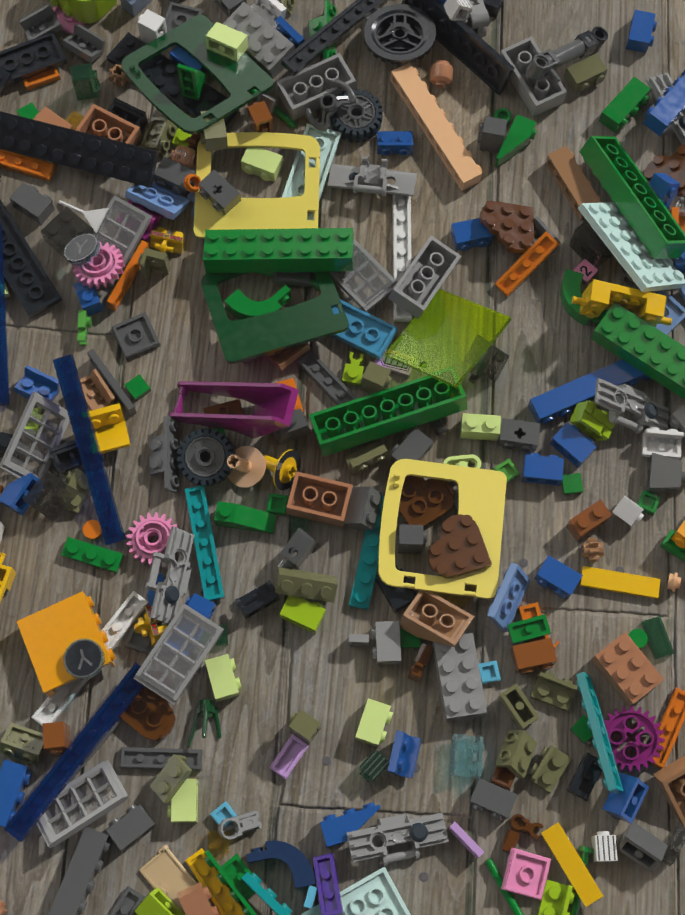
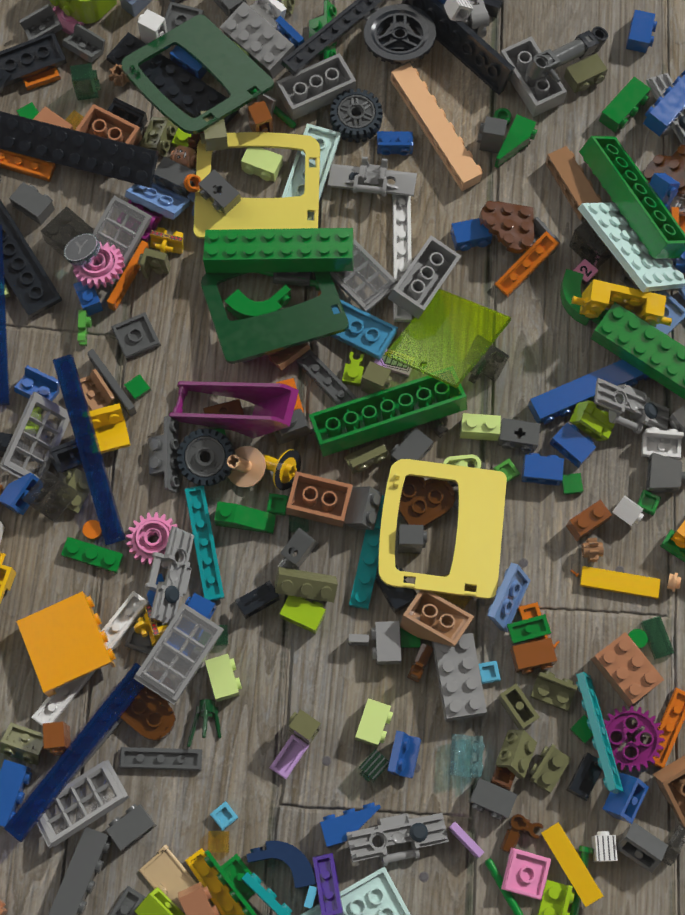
(84, 658): black tile -> none
(94, 217): white piece -> none
(171, 778): olive bracket -> none
(185, 803): yellowish green brick -> none
(191, 81): green slope -> none
(226, 41): yellowish green brick -> none
(242, 823): light grey piece -> none
(332, 109): dark grey piece -> none
(441, 74): nougat head -> none
(459, 548): reddish brown plate -> none
(558, 577): blue brick -> none

